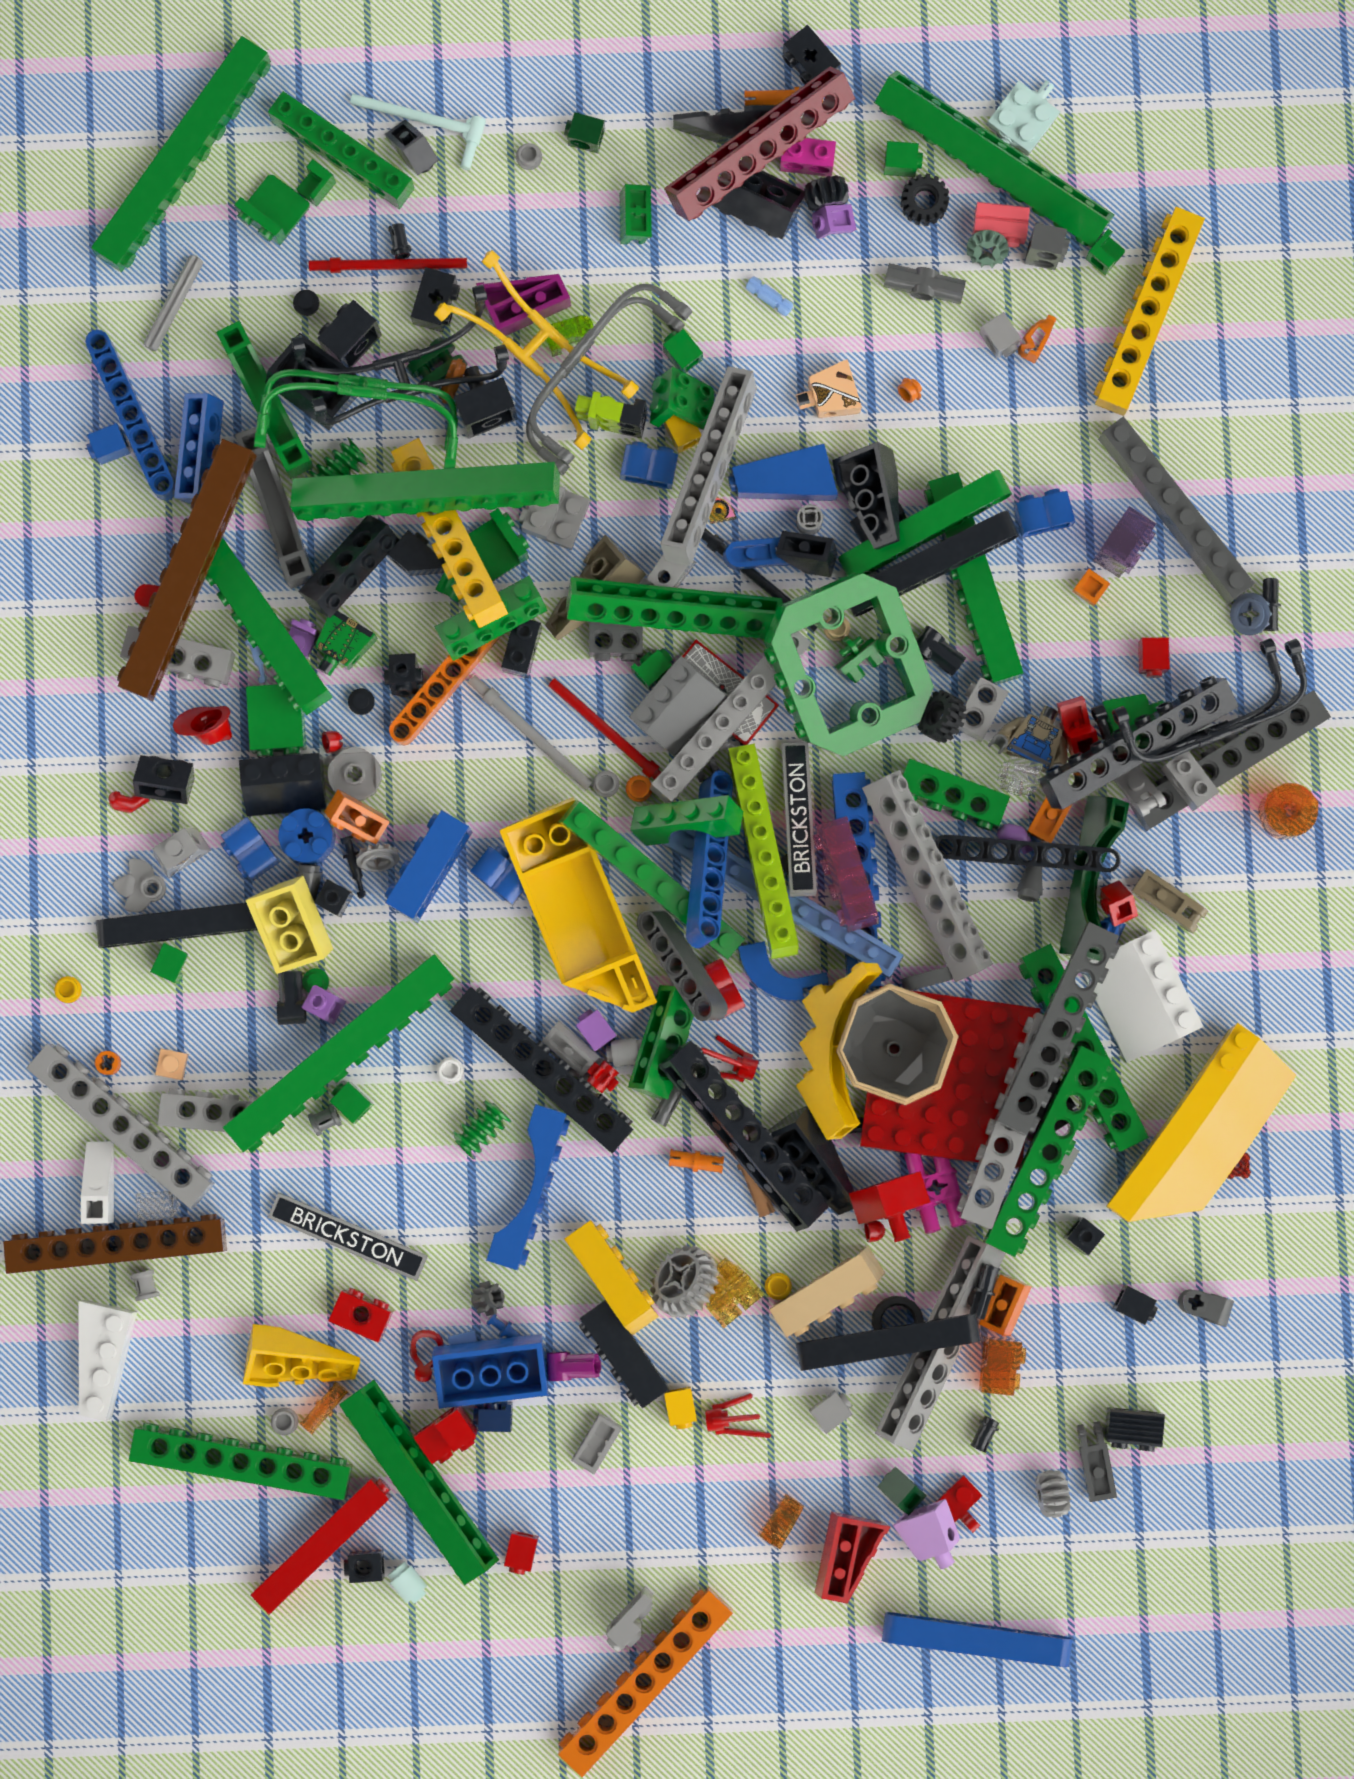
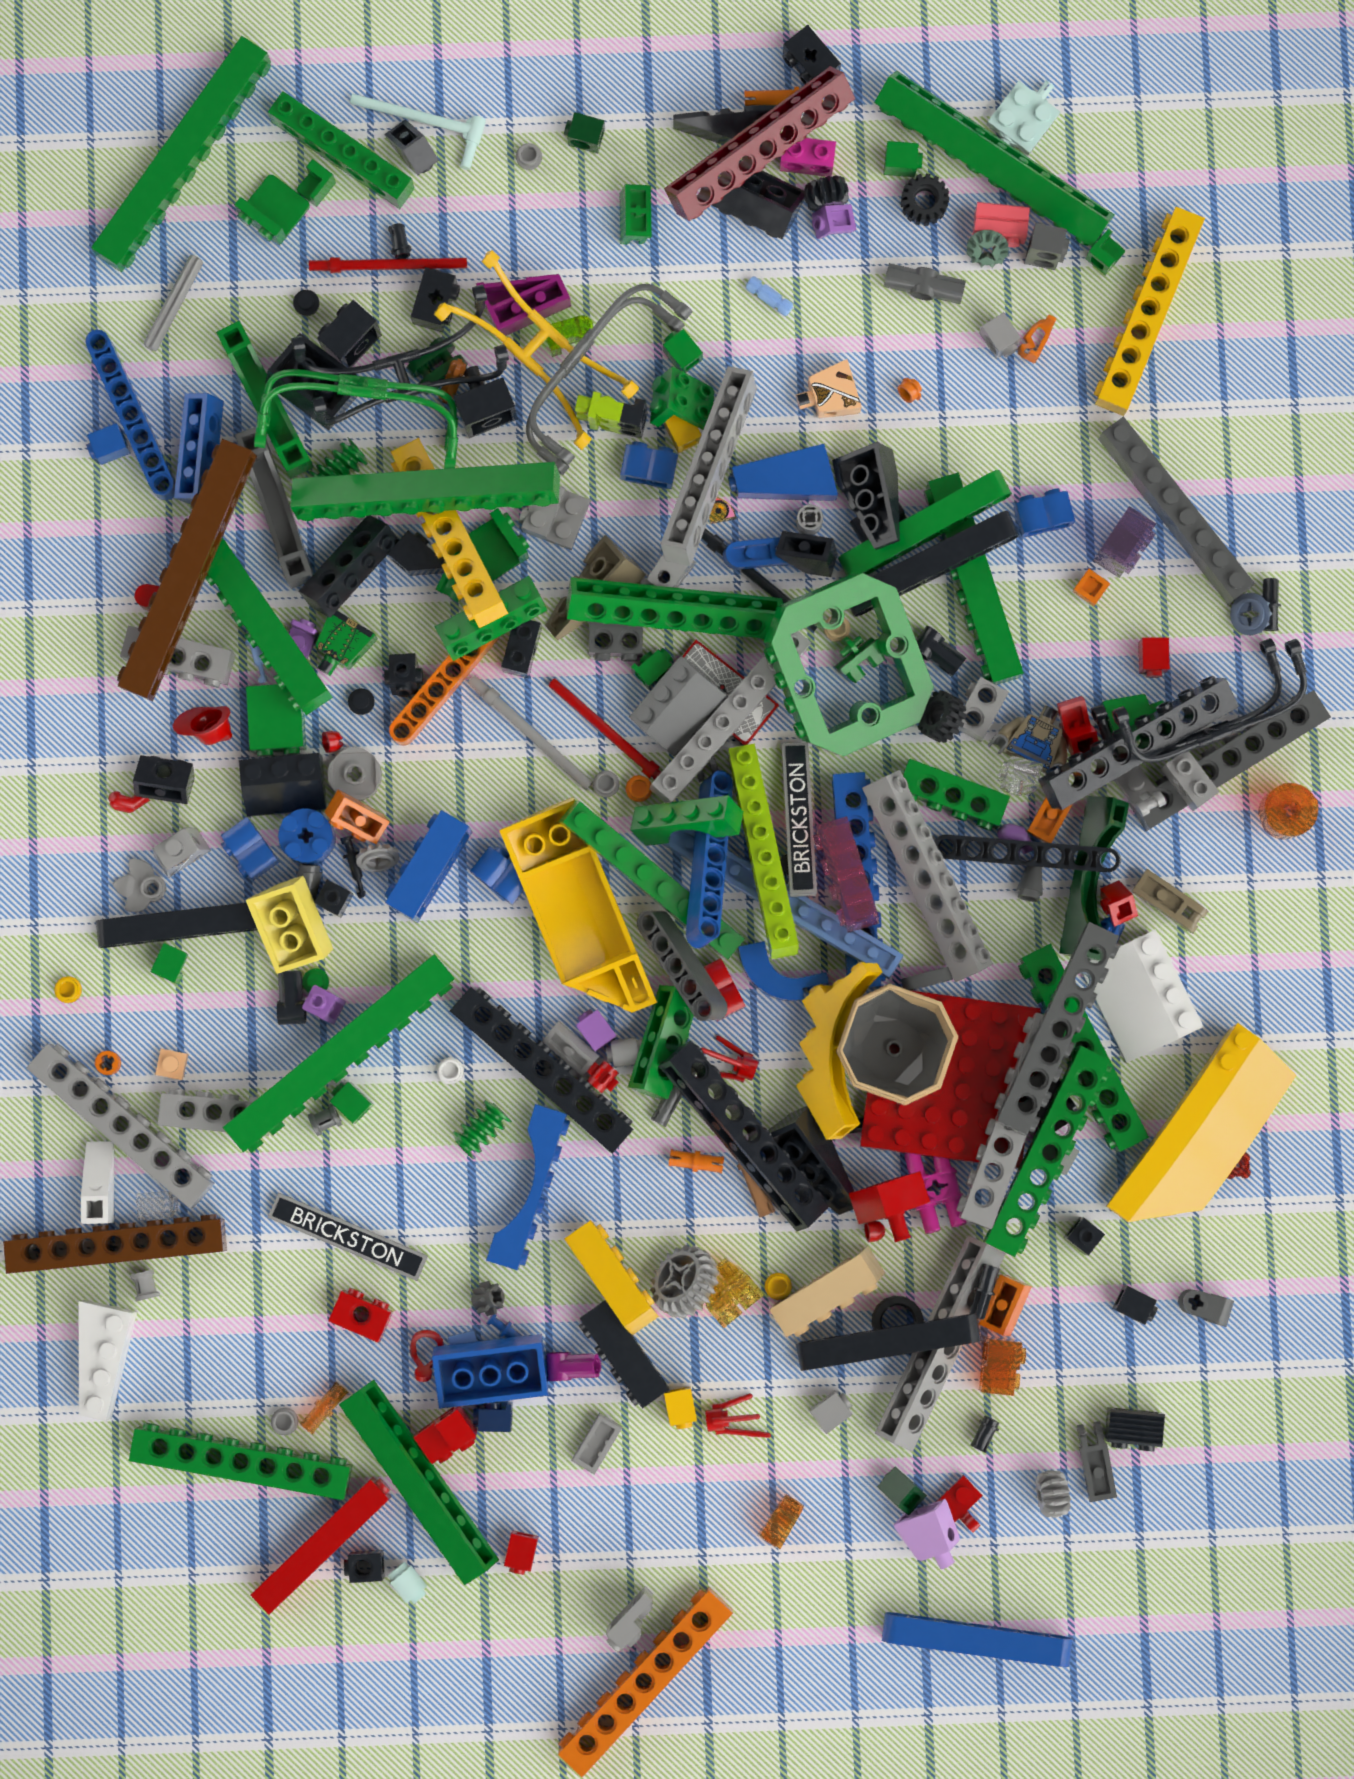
(285, 1356): yellow wedge -> none
(846, 1553): red wedge -> none

